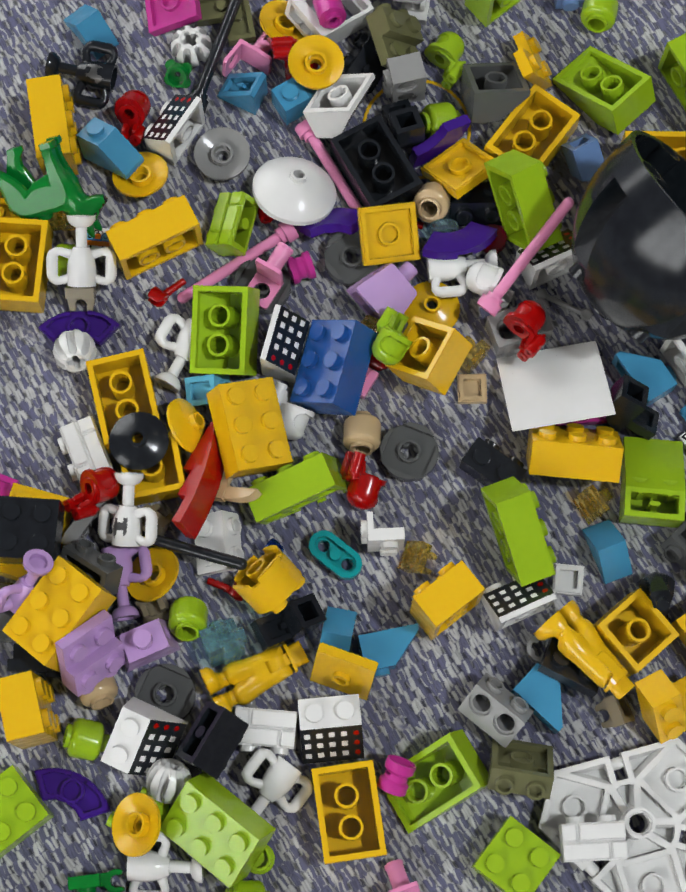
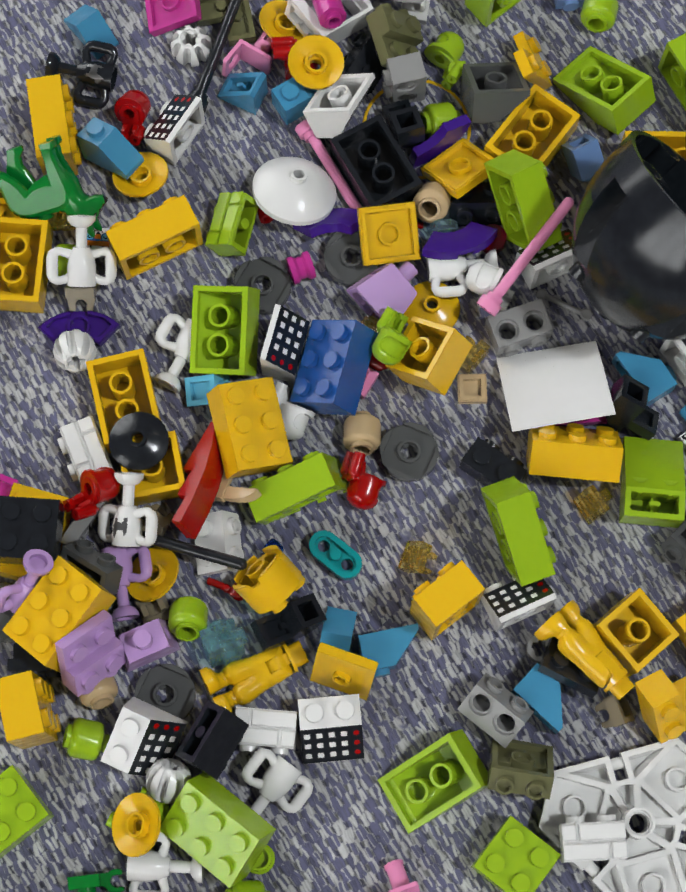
(74, 790): dark purple tile -> none
(160, 297): red hand -> none
(174, 80): green plate -> none
(185, 423): yellow dish -> none
(222, 141): light grey dish -> none
(270, 272): bright pink bracket -> none
(283, 233): bright pink piece -> none
(349, 812): yellow brick -> none
(383, 540): white bracket -> none
(396, 776): dark pink wheel -> none
(526, 324): red piece -> none
(568, 579): white tile -> none
(608, 551): dark azure slope -> none
(659, 589): black animal -> none

